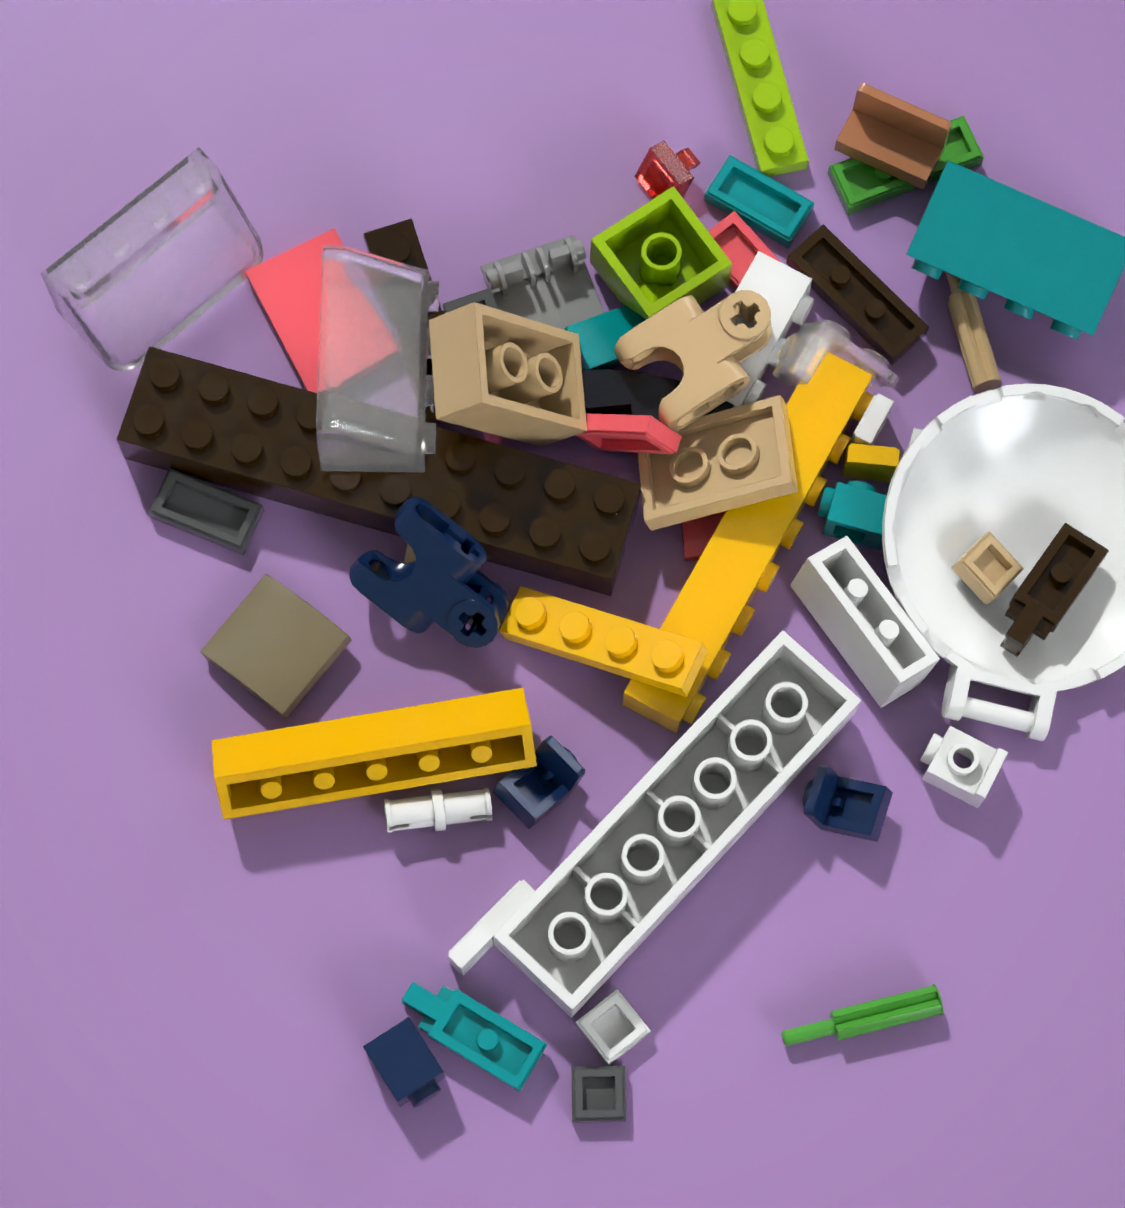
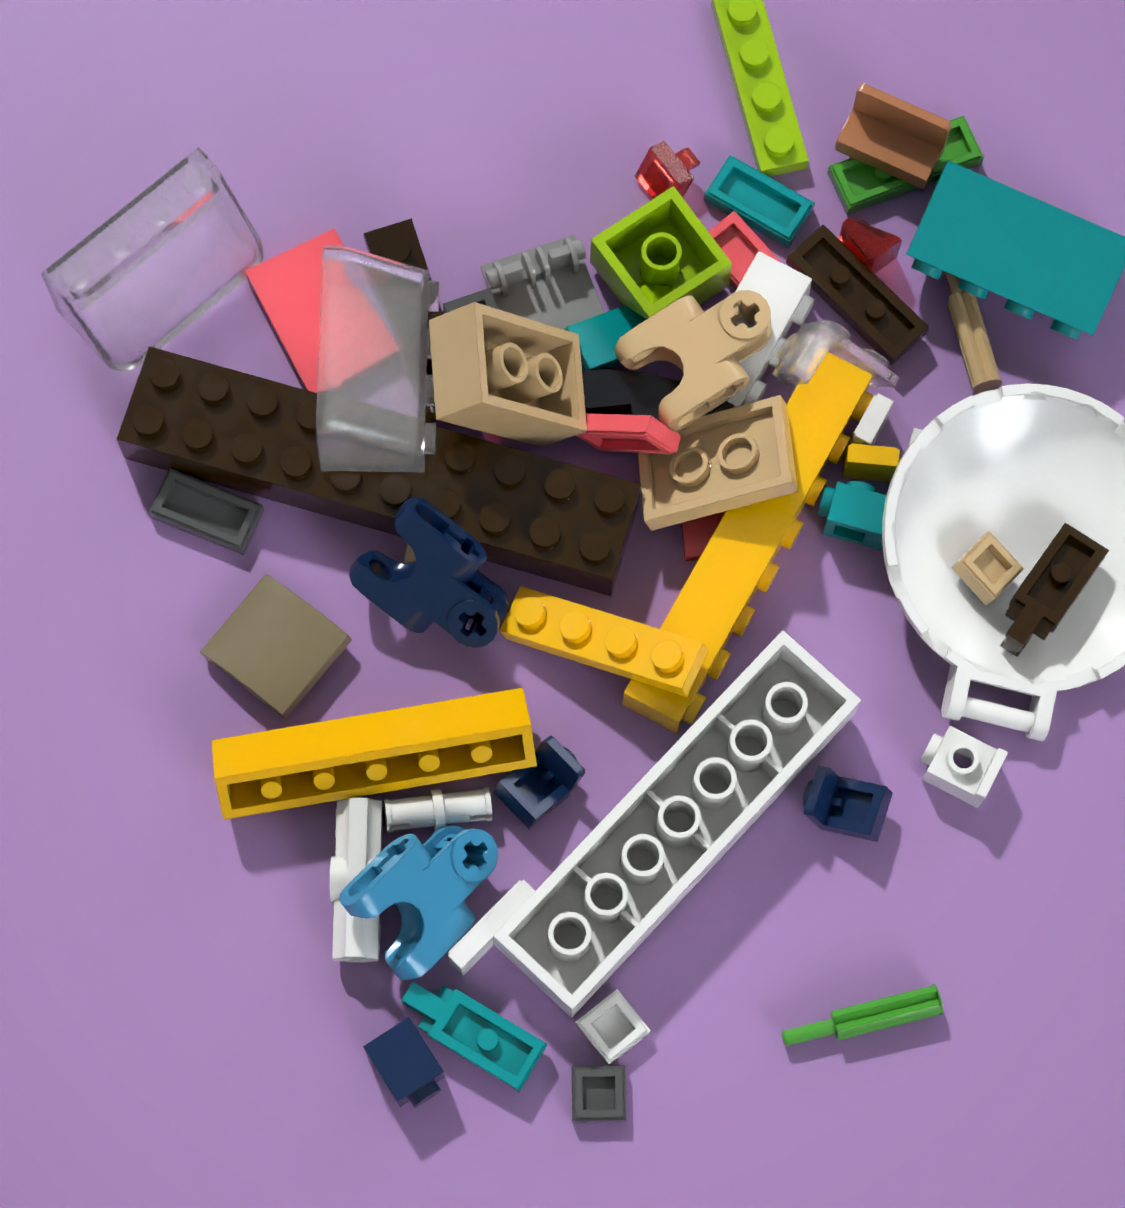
(357, 844): none -> white piece
(429, 890): none -> dark azure piece
(864, 621): white brick -> none
(869, 244): none -> clear red slope

